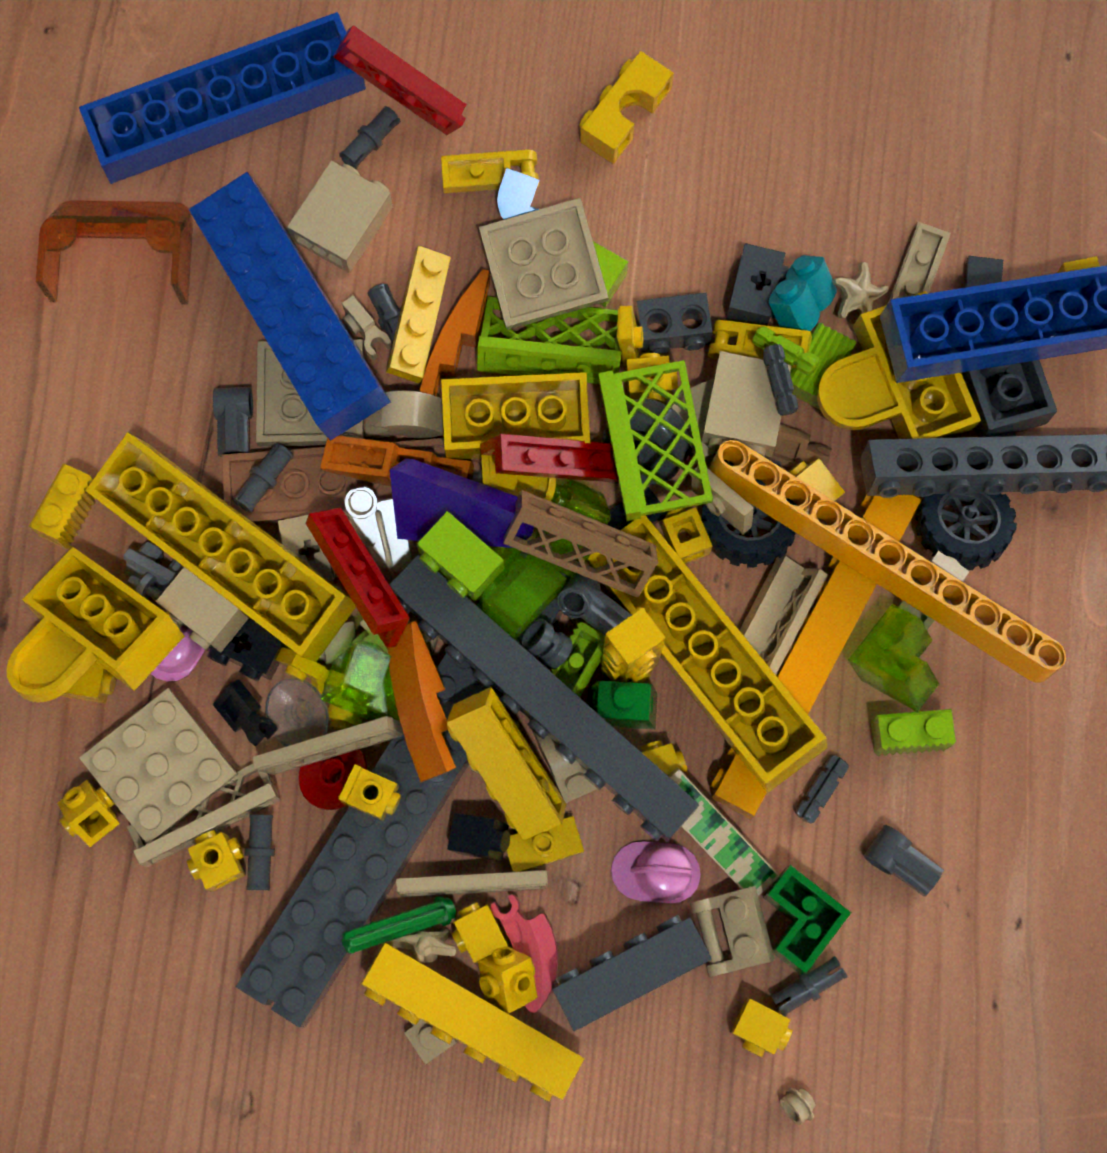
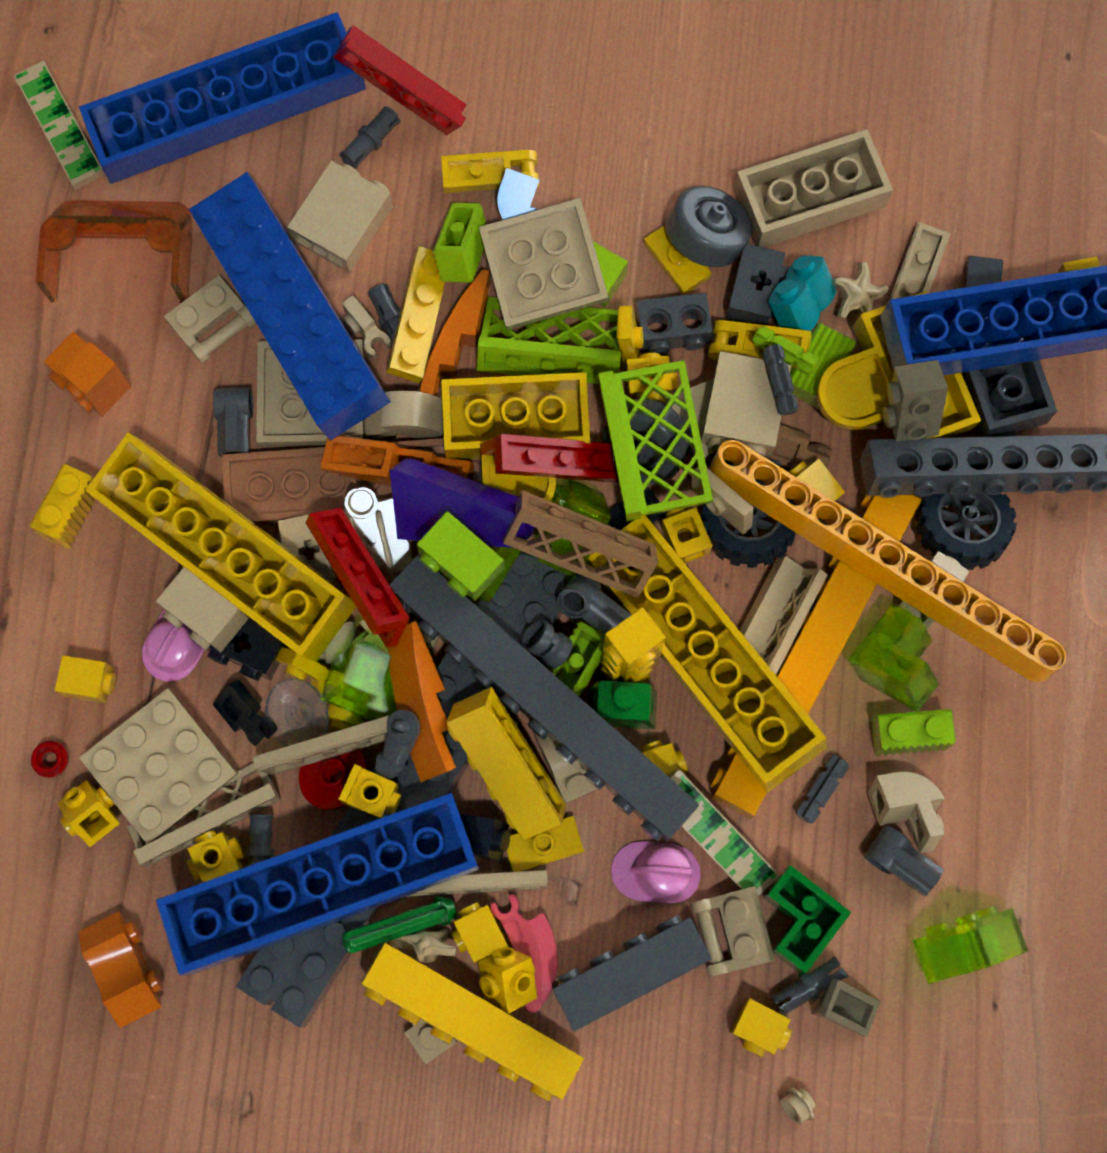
(42, 751): none -> red plate
(59, 125): none -> tile
(84, 621): yellow brick -> none
(86, 374): none -> orange brick
(120, 969): none -> orange brick
(146, 574): light grey hips -> none
(203, 312): none -> tan plate
(263, 477): dark grey pin -> none
(316, 885): none -> blue brick
(401, 736): none -> dark grey piece
(460, 243): none -> lime brick
(522, 594): clear neon green brick -> none
(640, 84): yellow arch -> none
(682, 271): none -> yellow plate
(708, 226): none -> dark grey wheel
(813, 188): none -> tan brick
(847, 1007): none -> dark tan slope
(910, 799): none -> tan brick
(915, 401): none -> dark tan brick
(972, 945): none -> clear neon green brick

